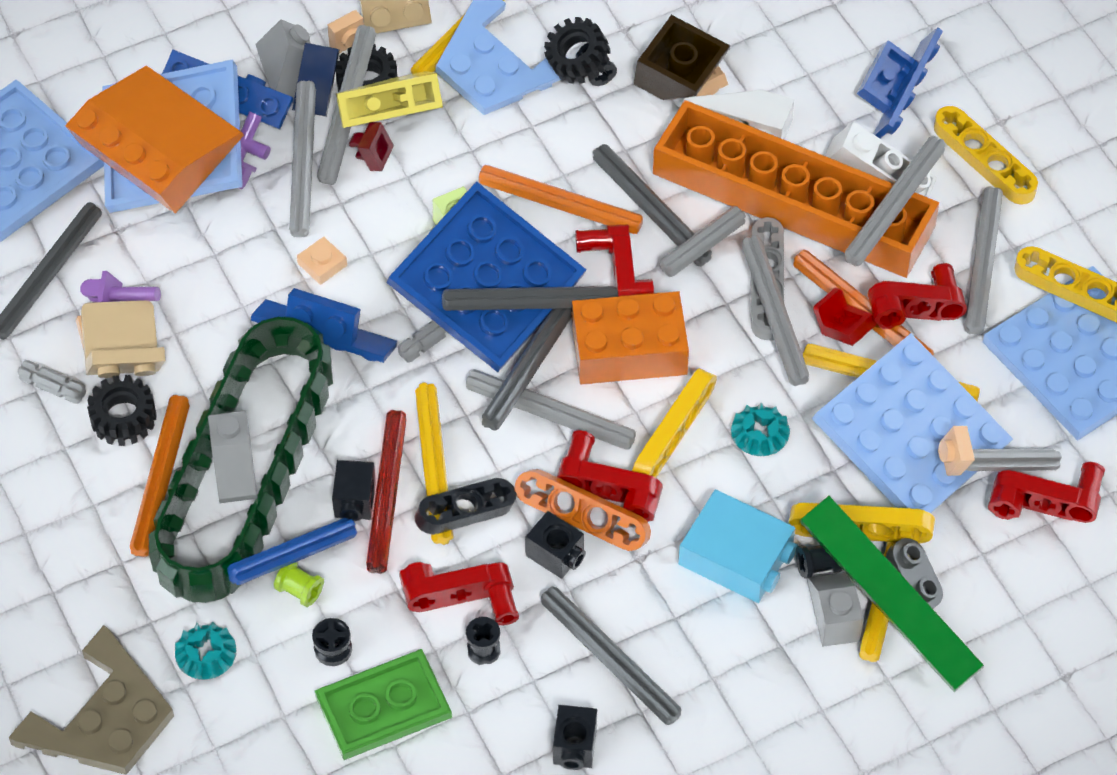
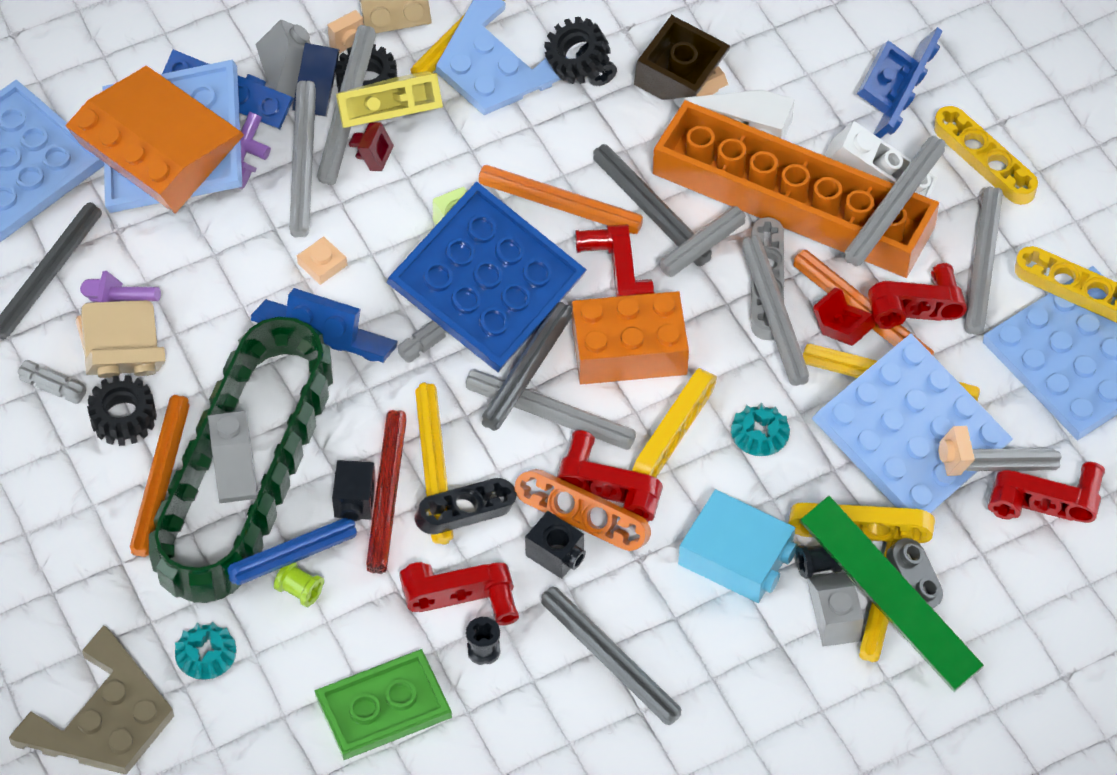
(328, 633): black wheel -> none
(521, 297): dark grey axle -> none
(575, 722): black brick -> none

